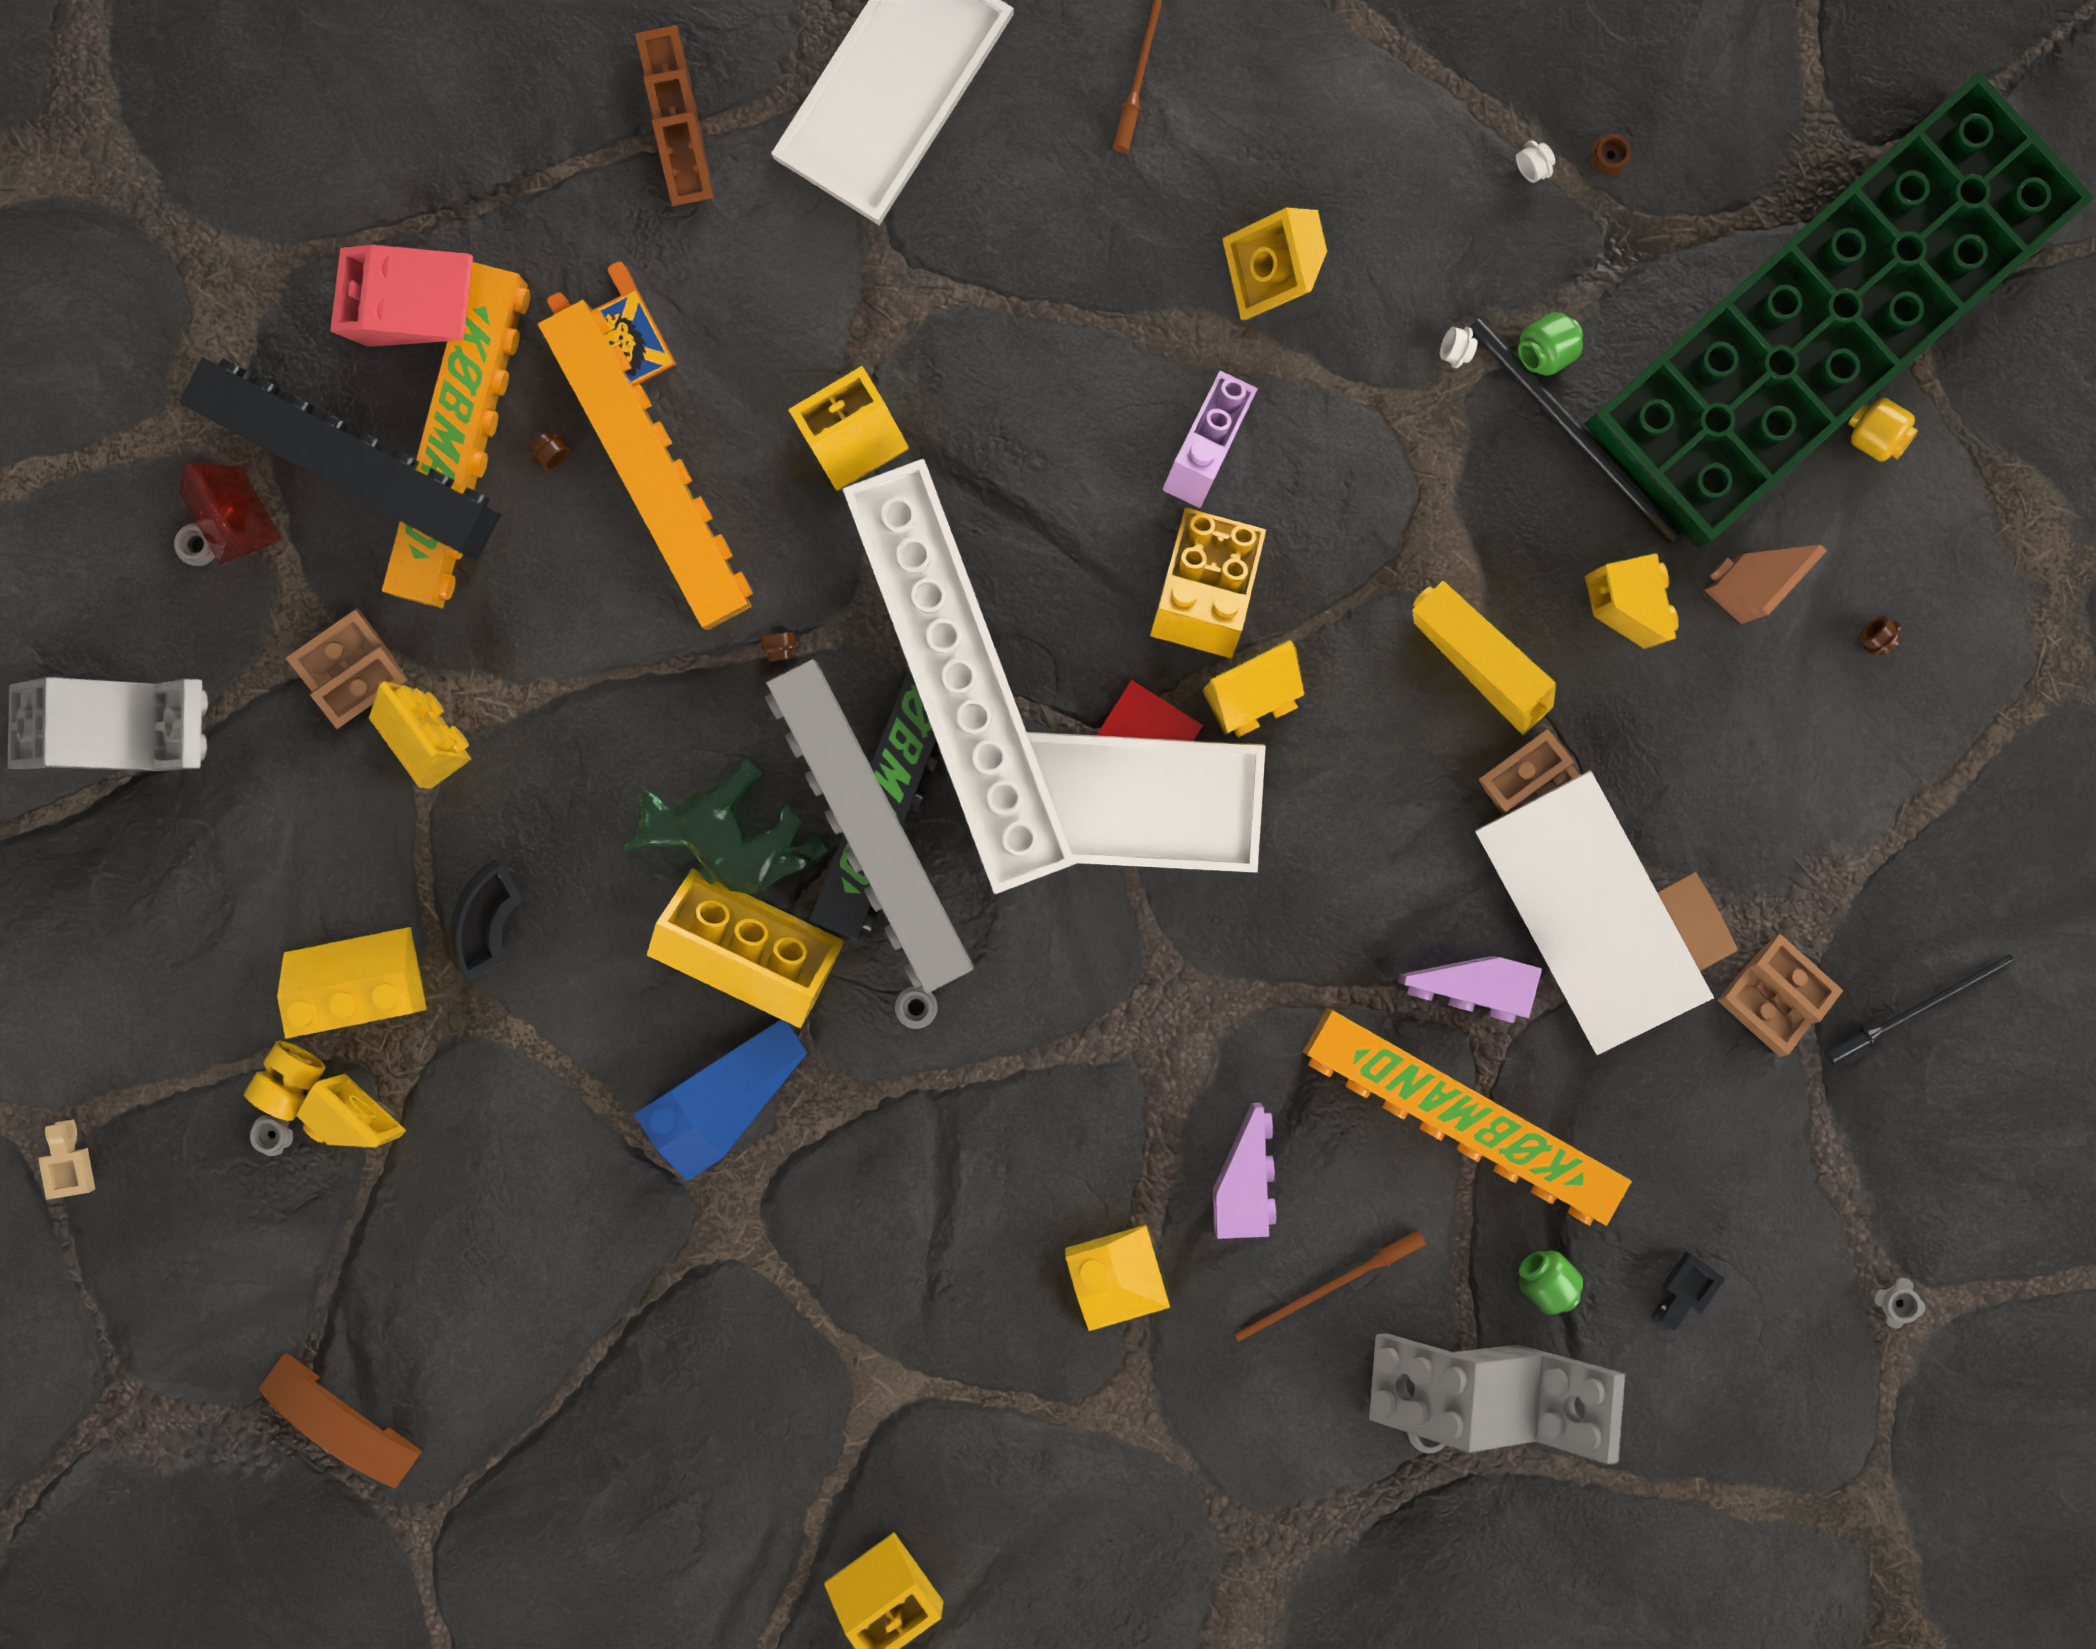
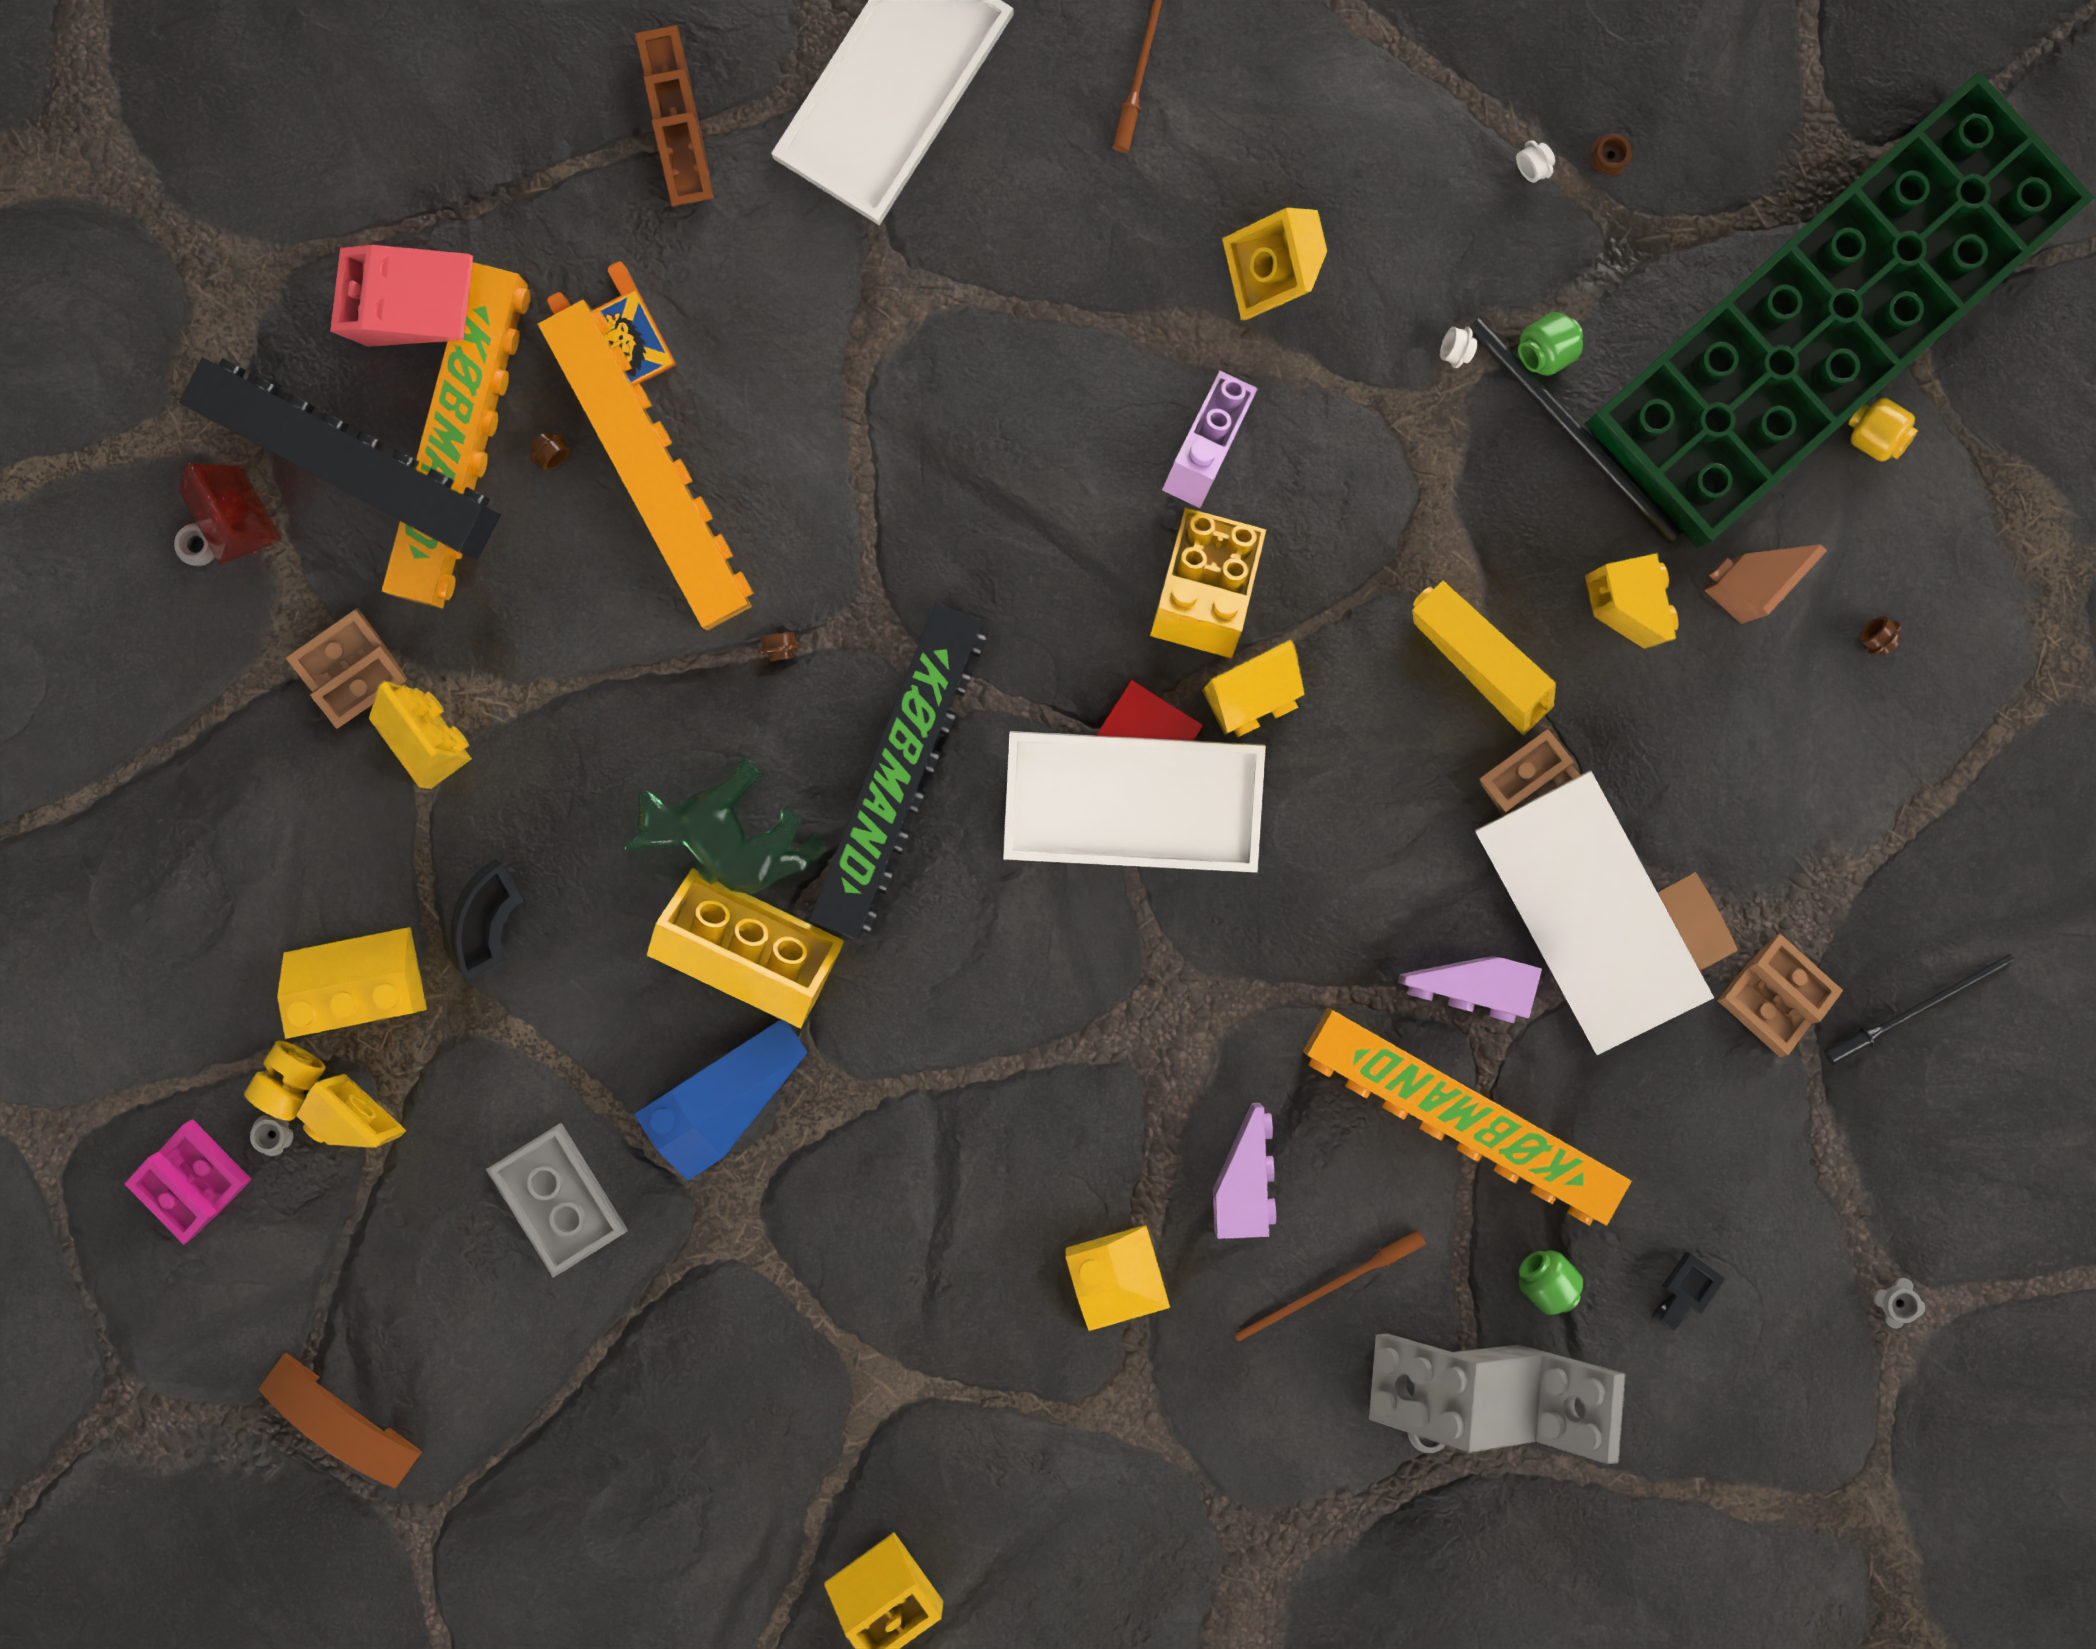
(65, 1169): tan plate -> none
(106, 724): light grey bracket -> none
(188, 1181): none -> dark pink slope
(557, 1200): none -> light grey tile
(849, 428): yellow slope -> none
(869, 826): light grey brick -> none
(909, 1019): light grey plate -> none
(959, 676): white plate -> none

